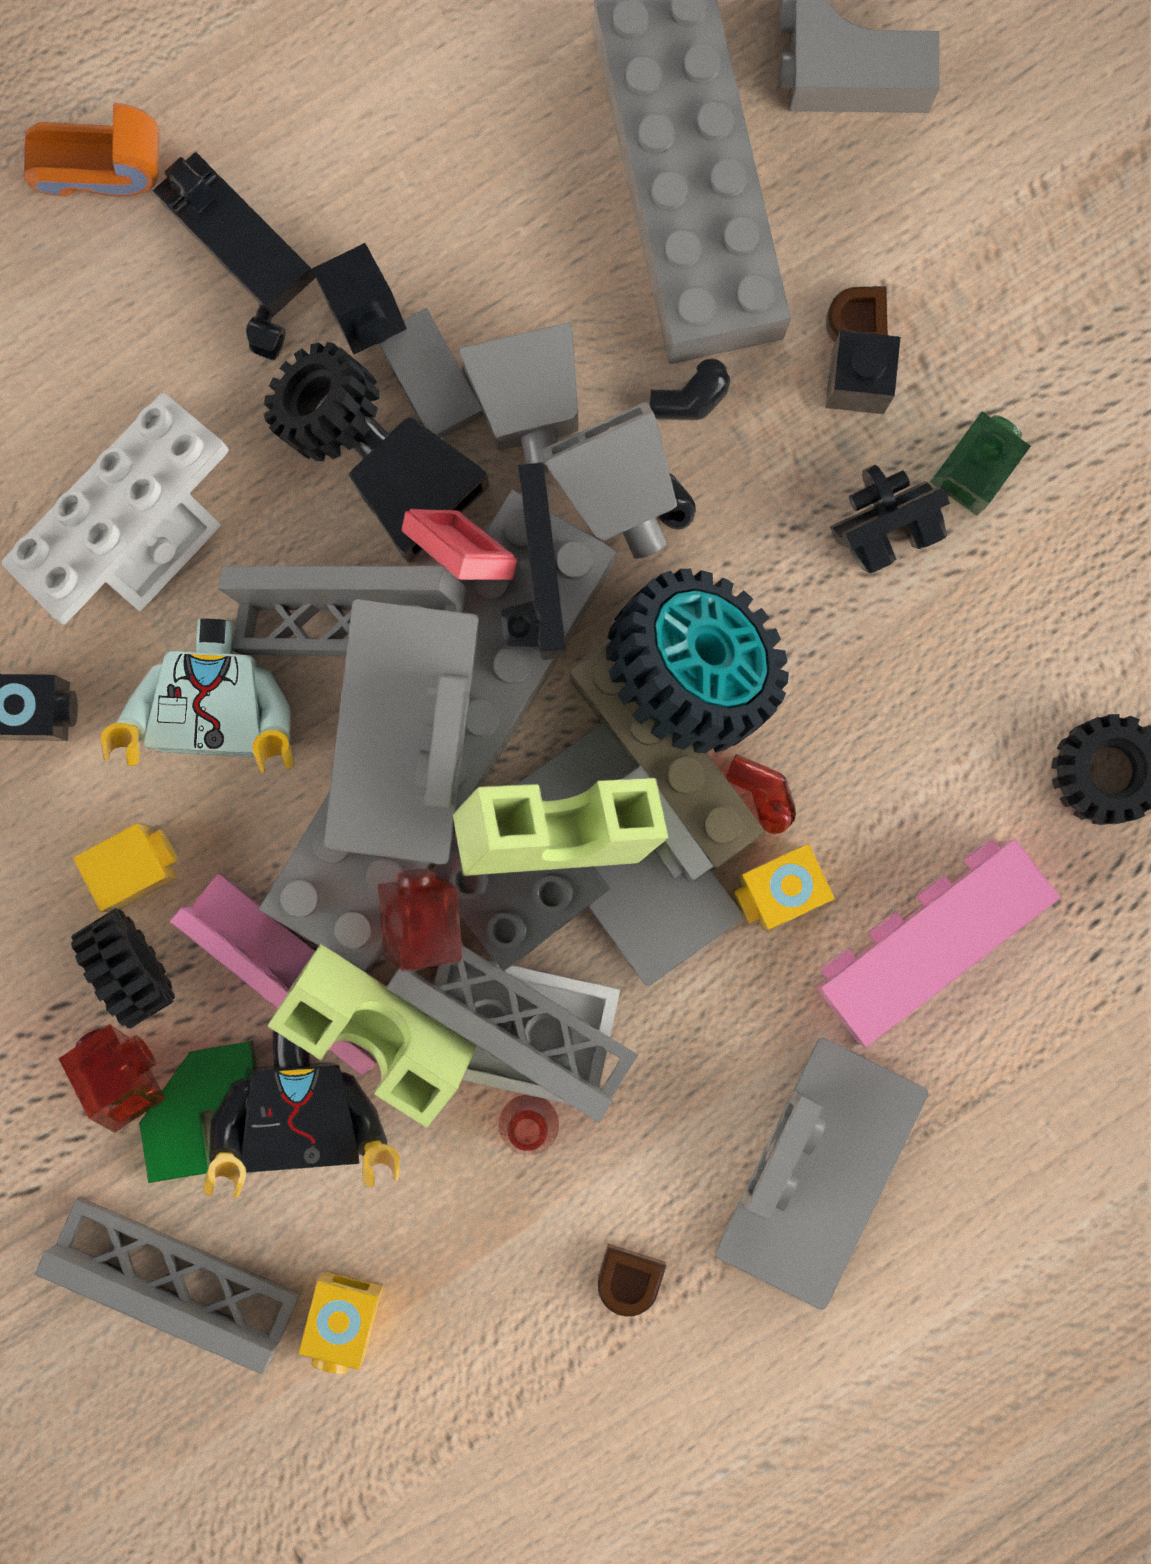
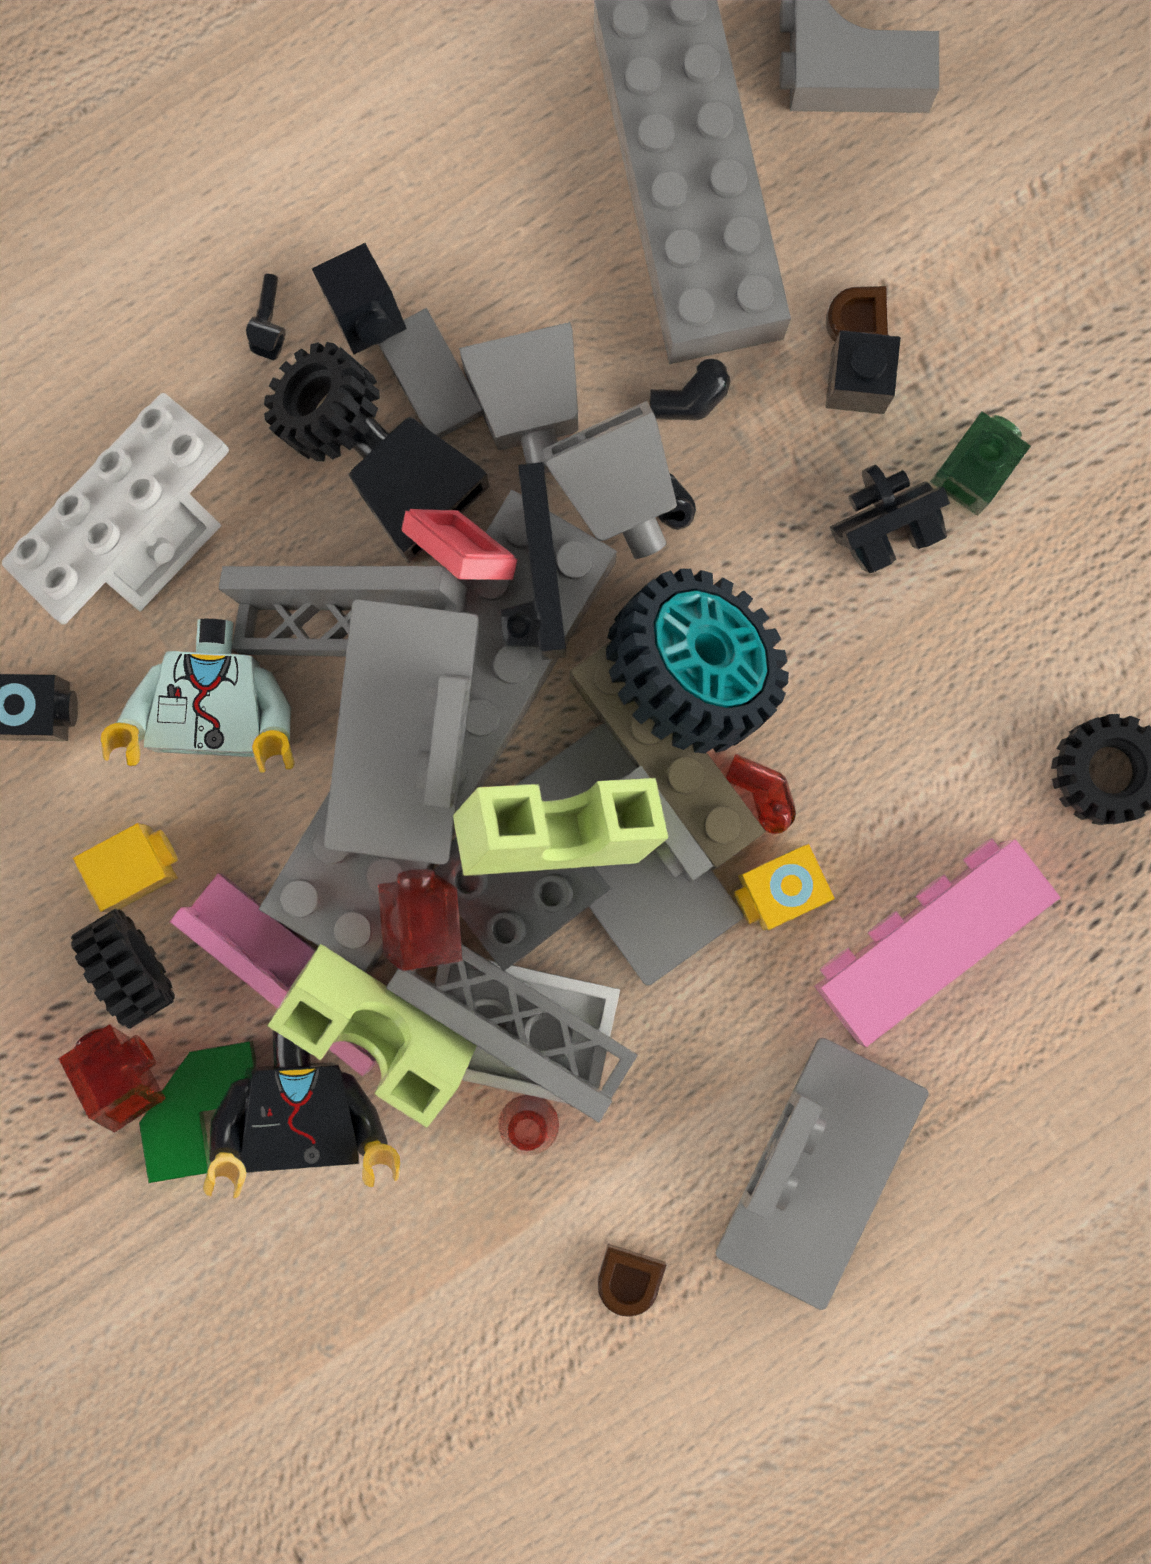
(94, 157): orange animal -> none
(159, 1306): light grey fence -> none
(233, 233): black hinge -> none
(340, 1322): yellow brick -> none

